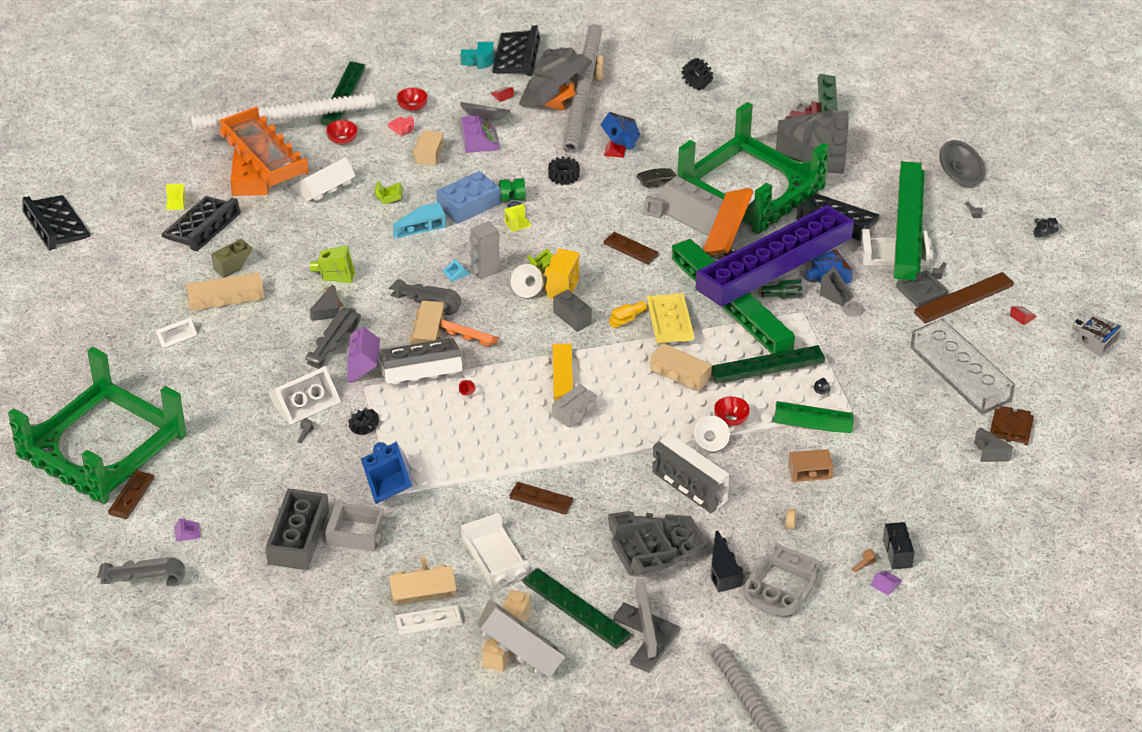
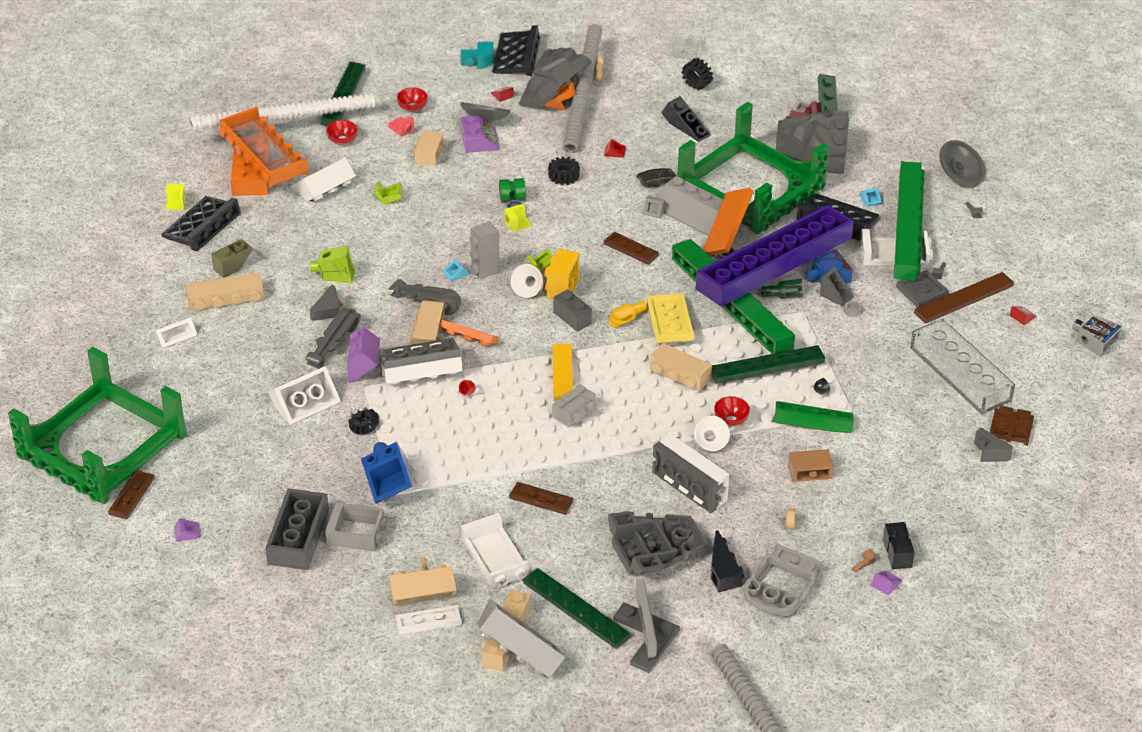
(42, 224): black fence -> none
(144, 569): dark grey piece -> none
(307, 426): dark grey hand -> none
(421, 220): medium azure slope -> none
(469, 197): medium blue brick -> none
(621, 130): blue torso -> none
(684, 119): none -> black slope
(871, 197): none -> medium azure slope
(1045, 227): black animal -> none

